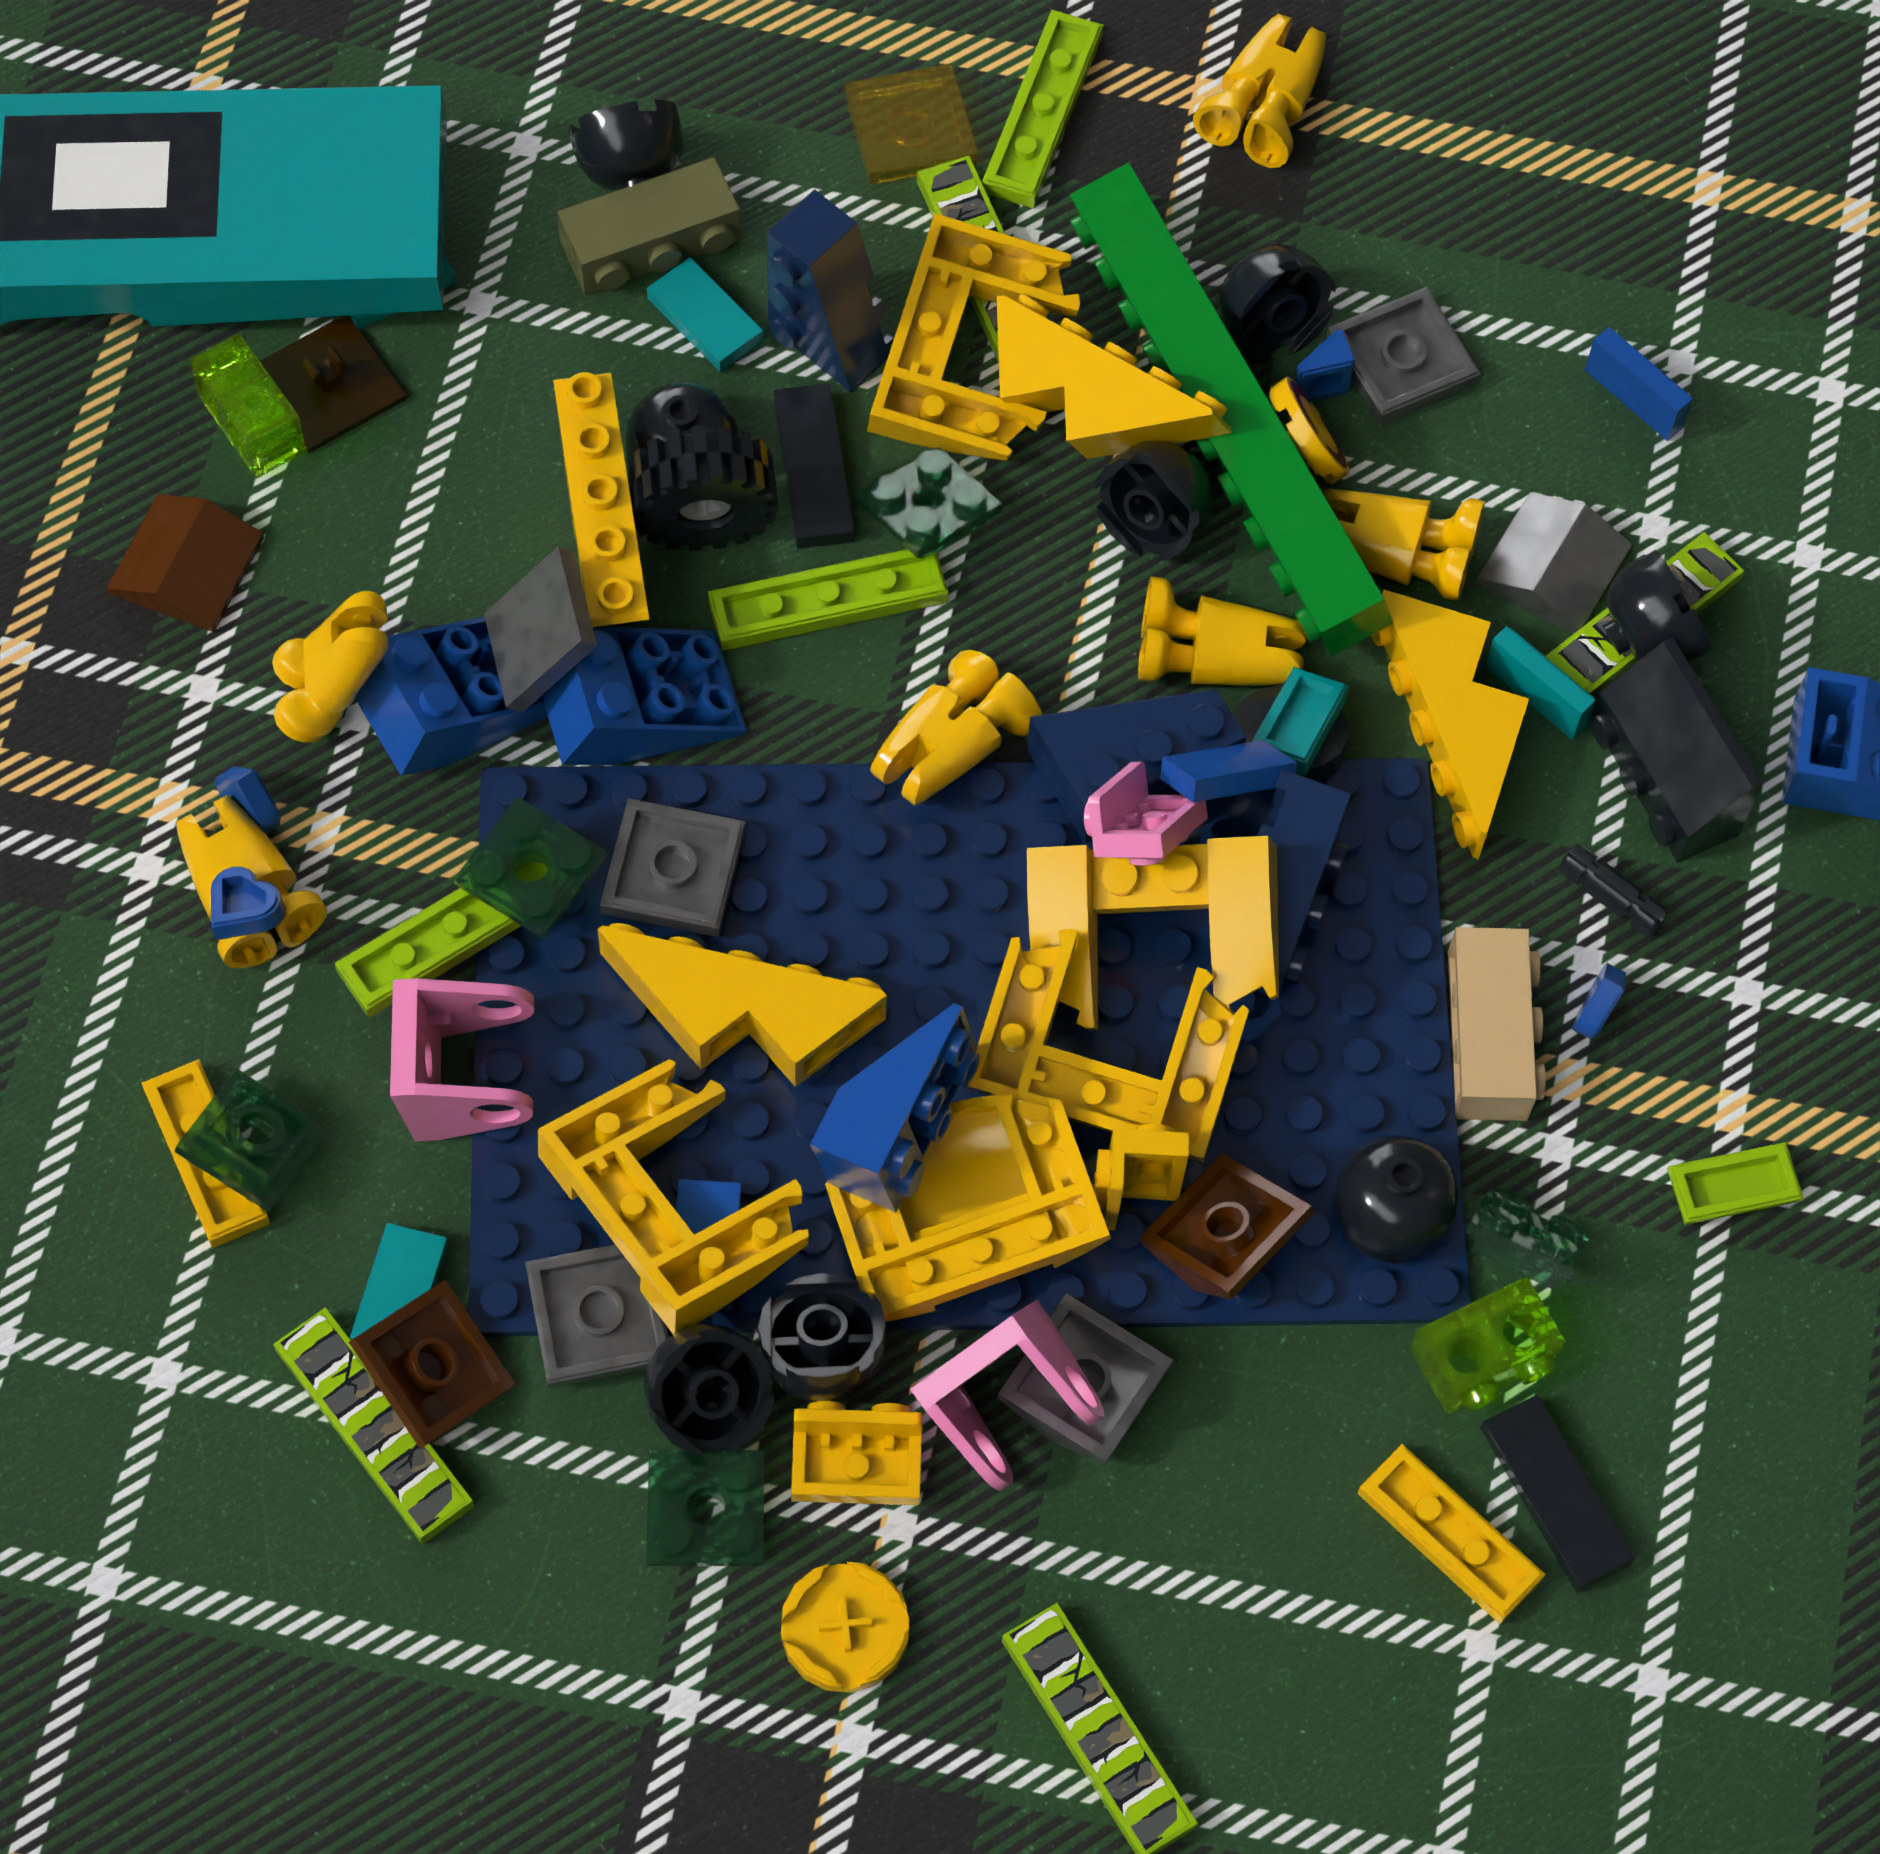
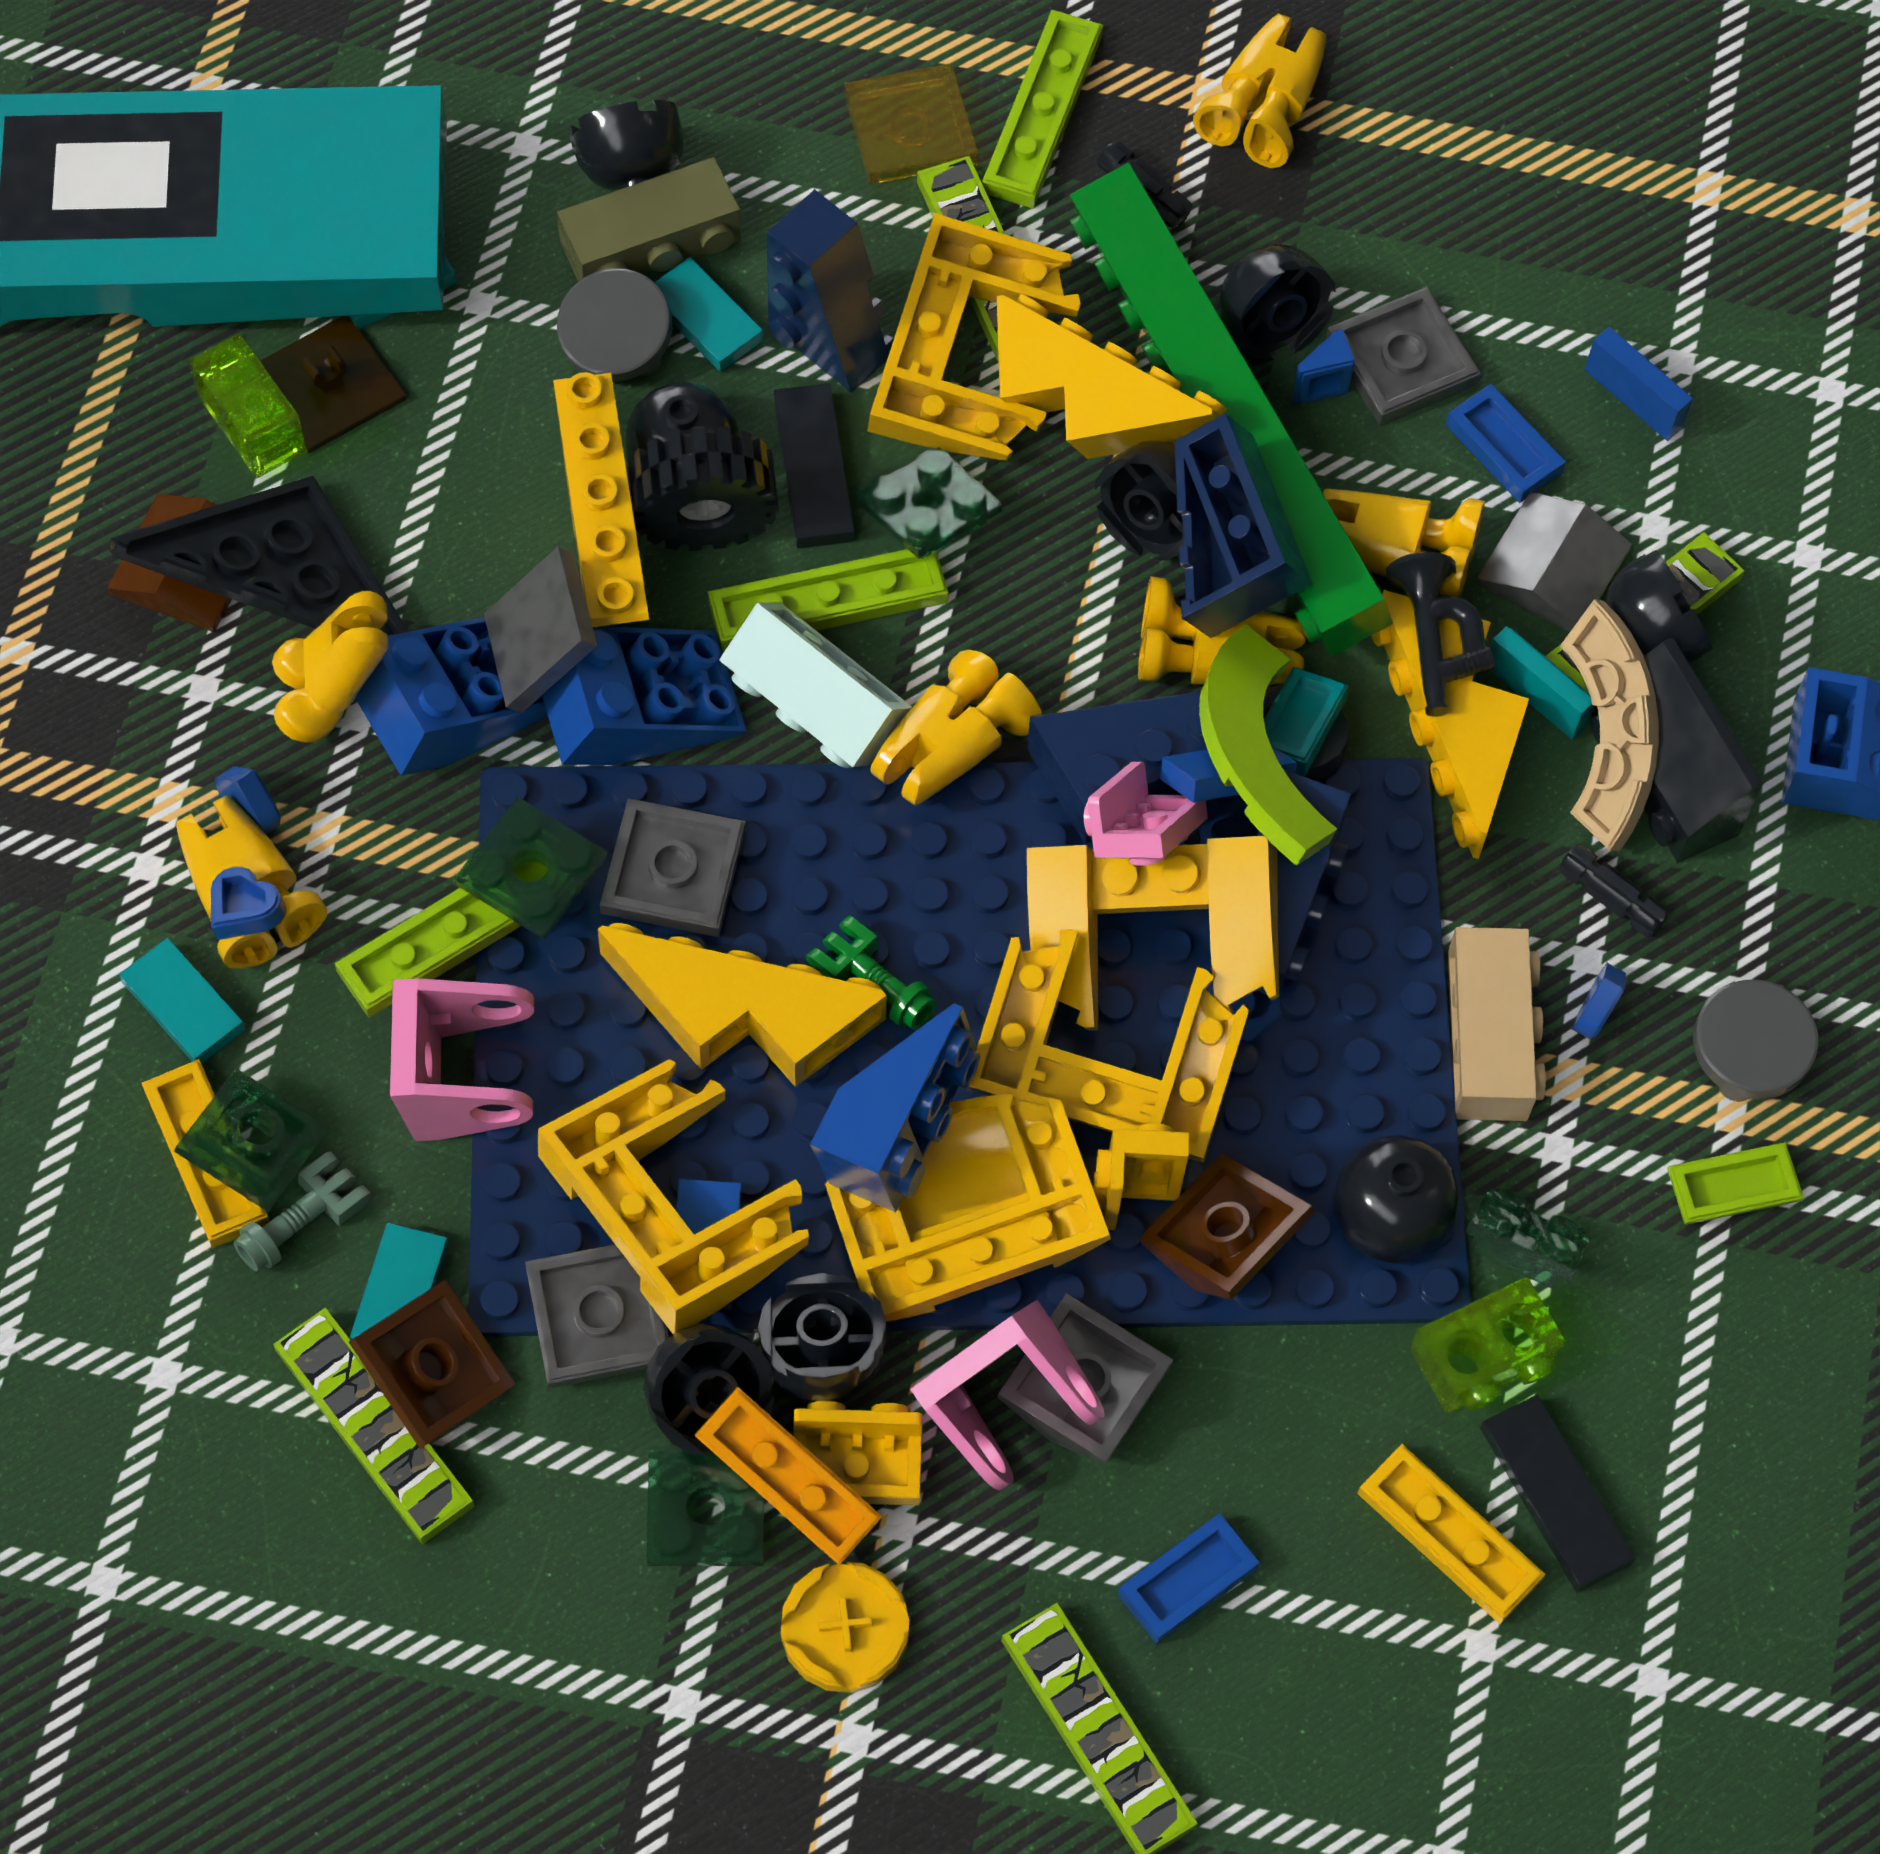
(182, 1001): none -> teal tile
(259, 1244): none -> sand green hinge
(265, 550): none -> black tile
(615, 324): none -> dark grey tile
(788, 1475): none -> light orange tile
(813, 685): none -> light aqua brick
(910, 1004): none -> green hinge
(1171, 206): none -> black axle
(1188, 1578): none -> blue tile
(1234, 529): none -> wedge
(1241, 749): none -> lime tile
(1309, 431): yellow tile -> none
(1421, 578): none -> black piece
(1505, 443): none -> blue tile
(1628, 724): none -> tan tile
(1755, 1040): none -> dark grey tile

